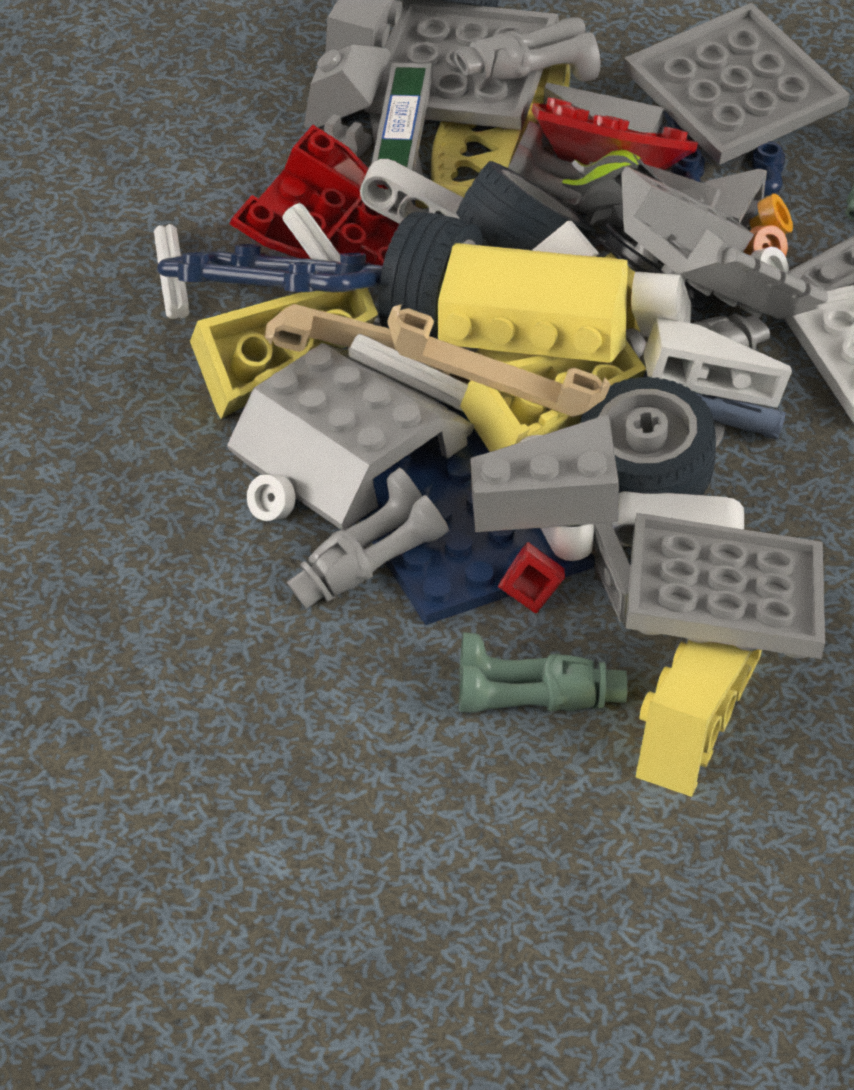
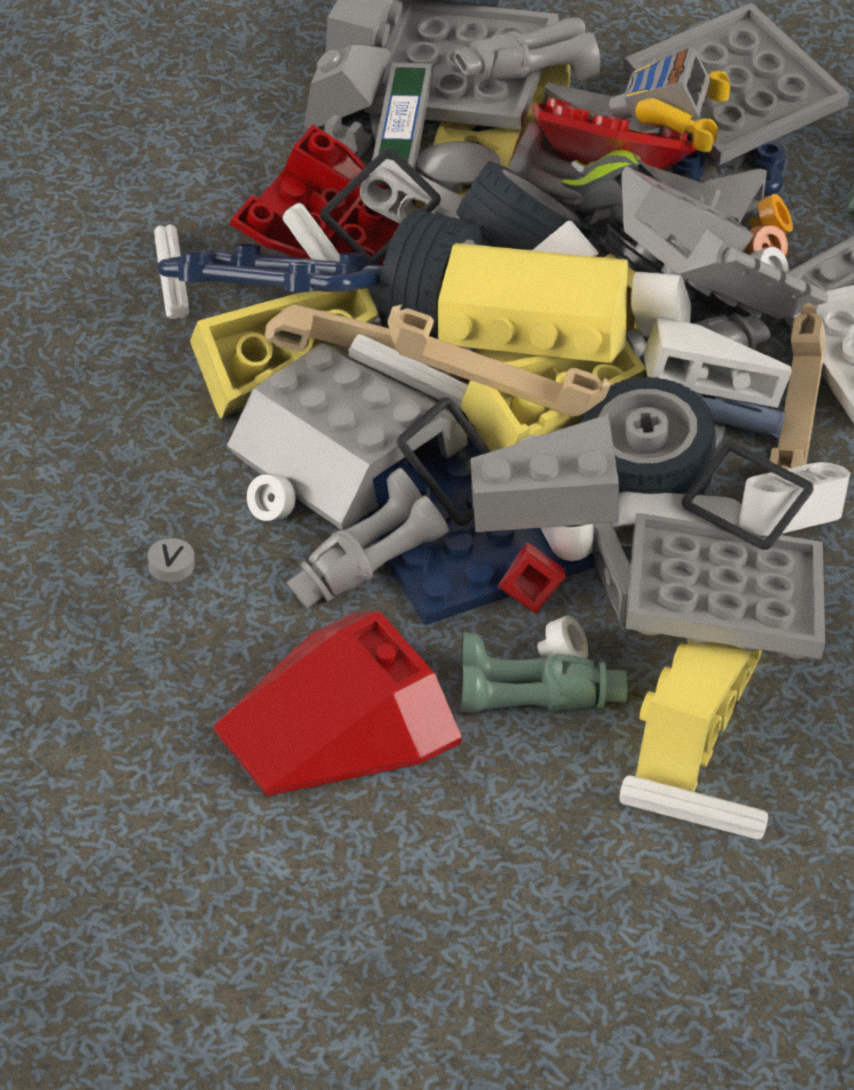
(171, 560): none -> light grey tile
(340, 710): none -> red wedge
(388, 152): none -> black piece
(421, 470): none -> black piece
(455, 163): none -> light grey dish
(565, 638): none -> white tile
(673, 94): none -> torso
(694, 807): none -> white axle
(764, 463): none -> black piece
(770, 496): none -> white beam
(803, 388): none -> tan piece

